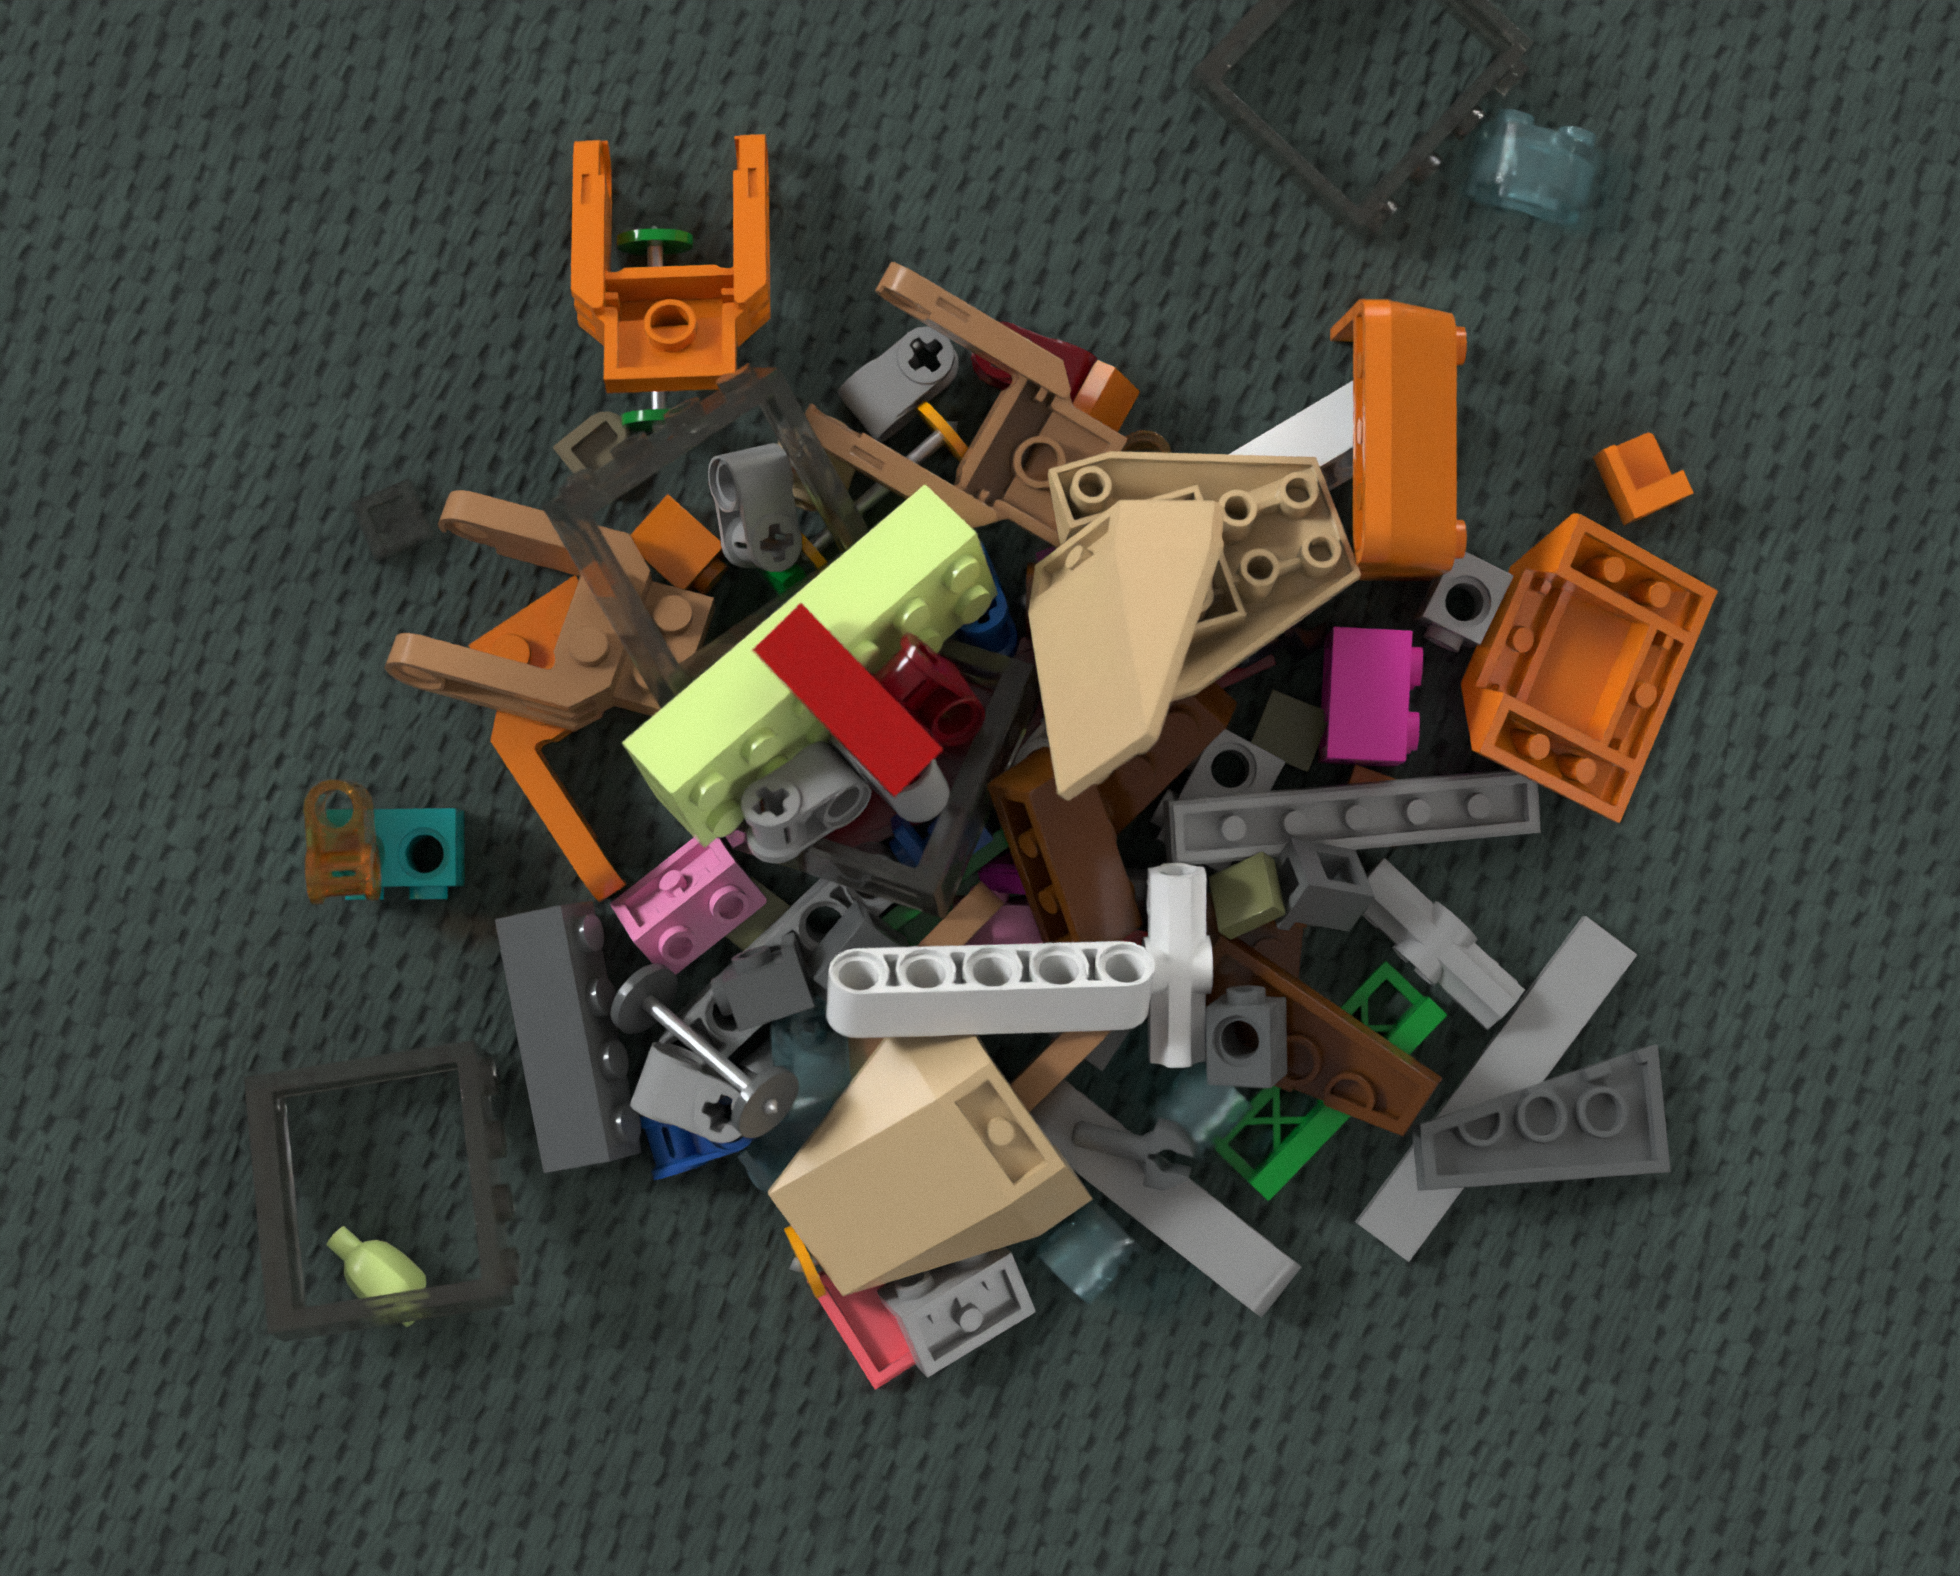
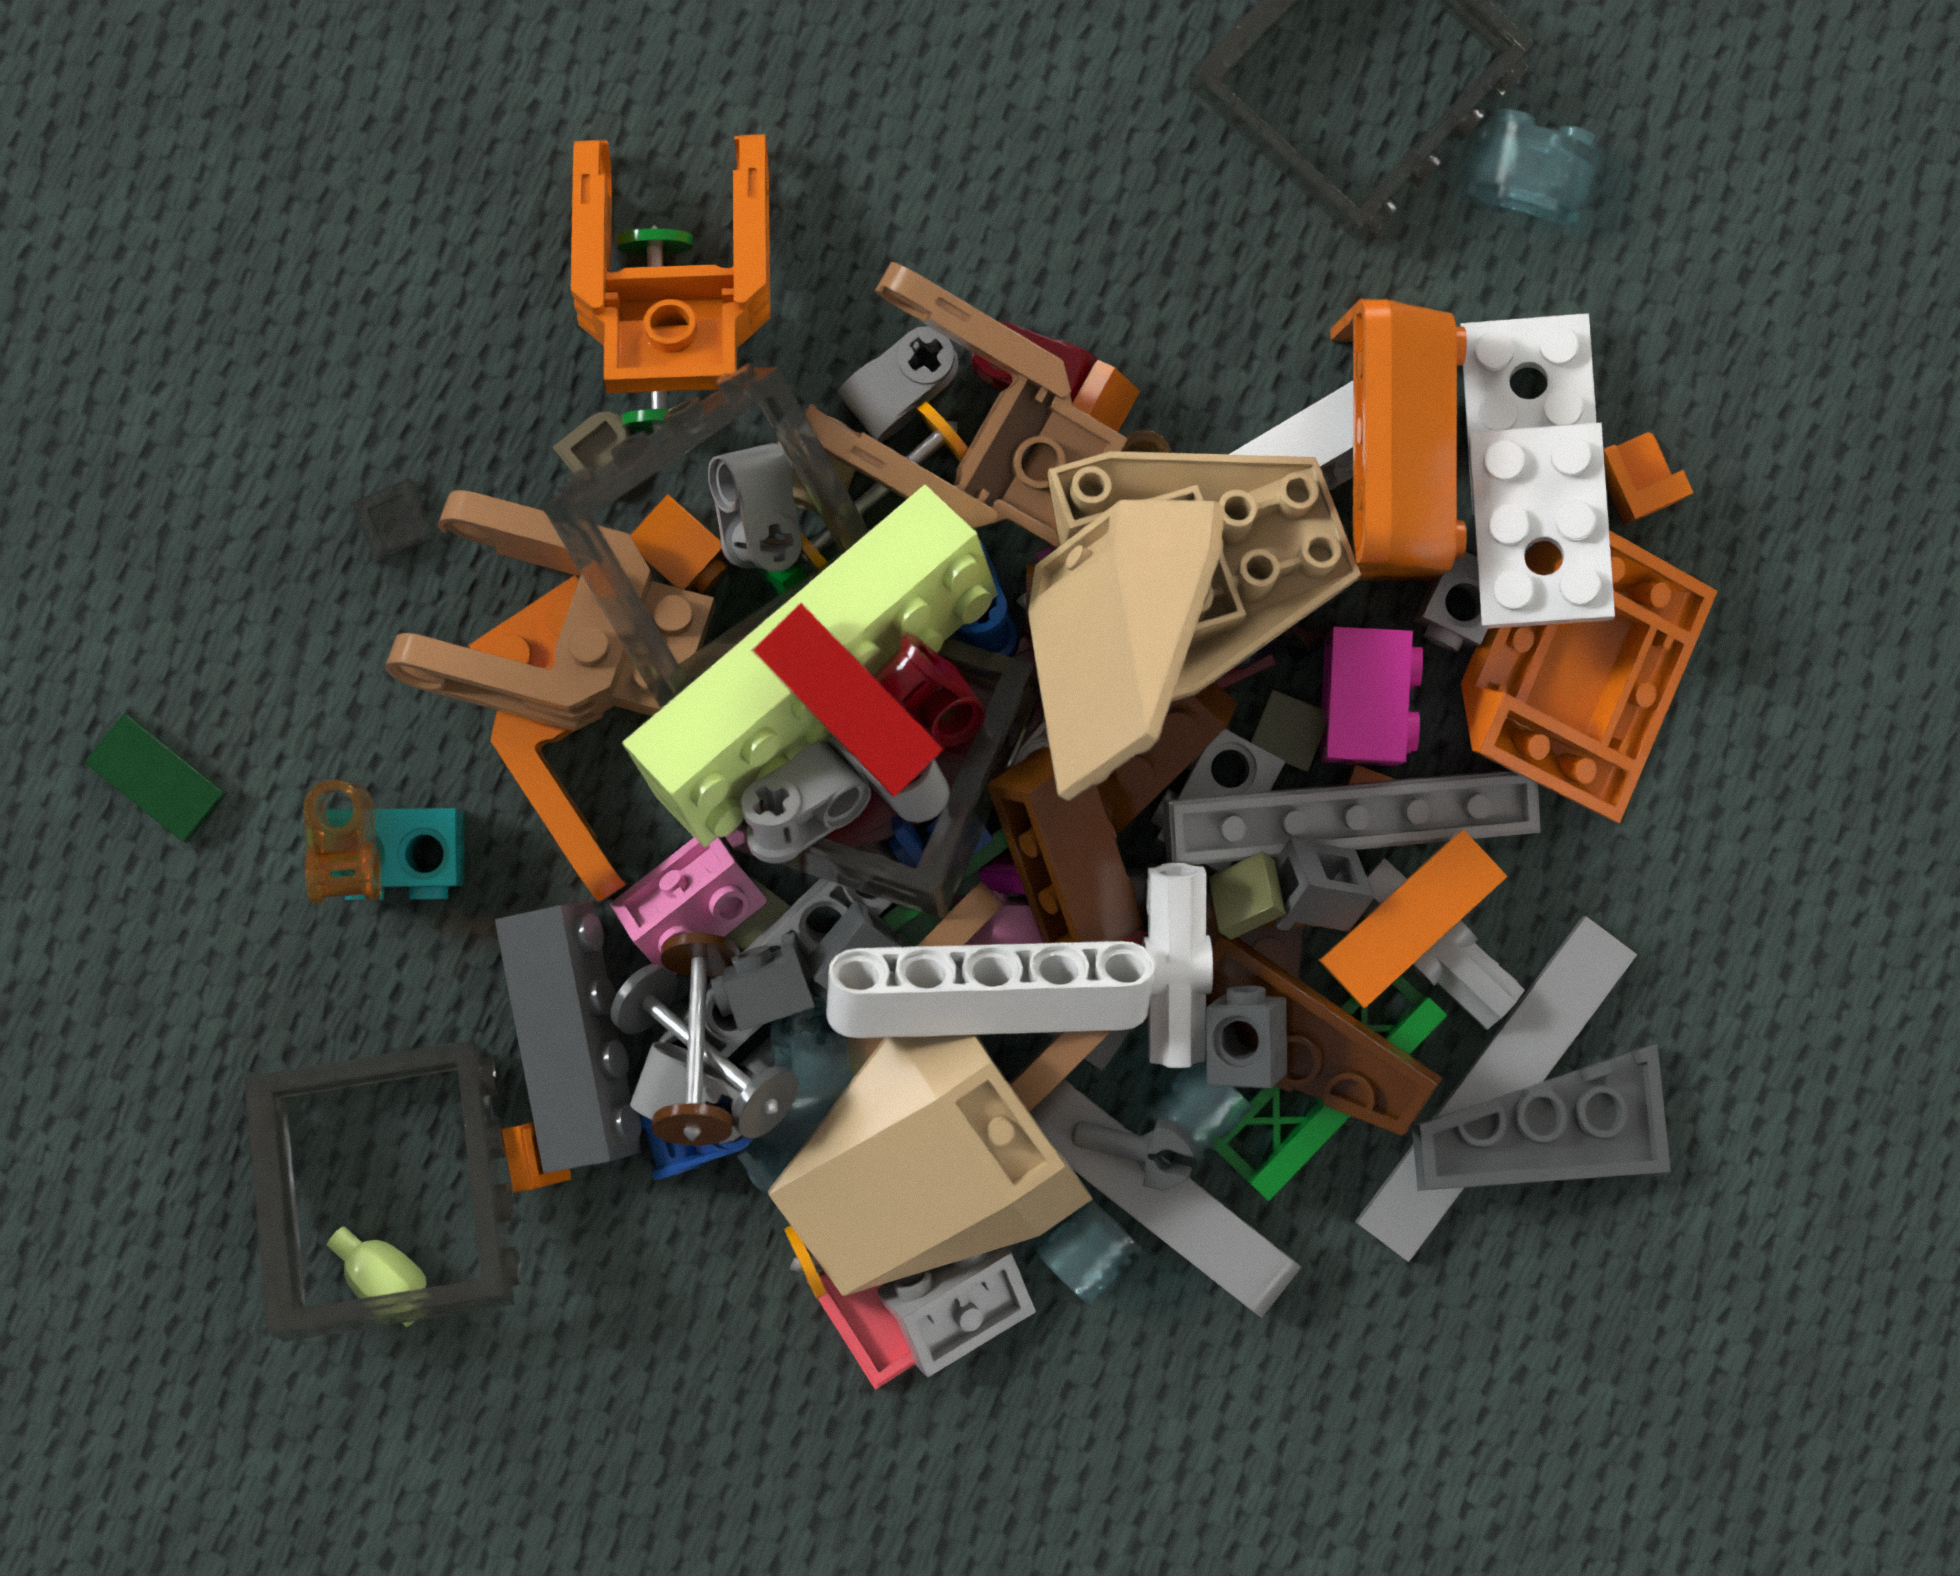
(155, 777): none -> dark green tile
(525, 1160): none -> orange tile
(693, 1122): none -> reddish brown axle
(1413, 918): none -> orange tile
(1537, 472): none -> white bracket

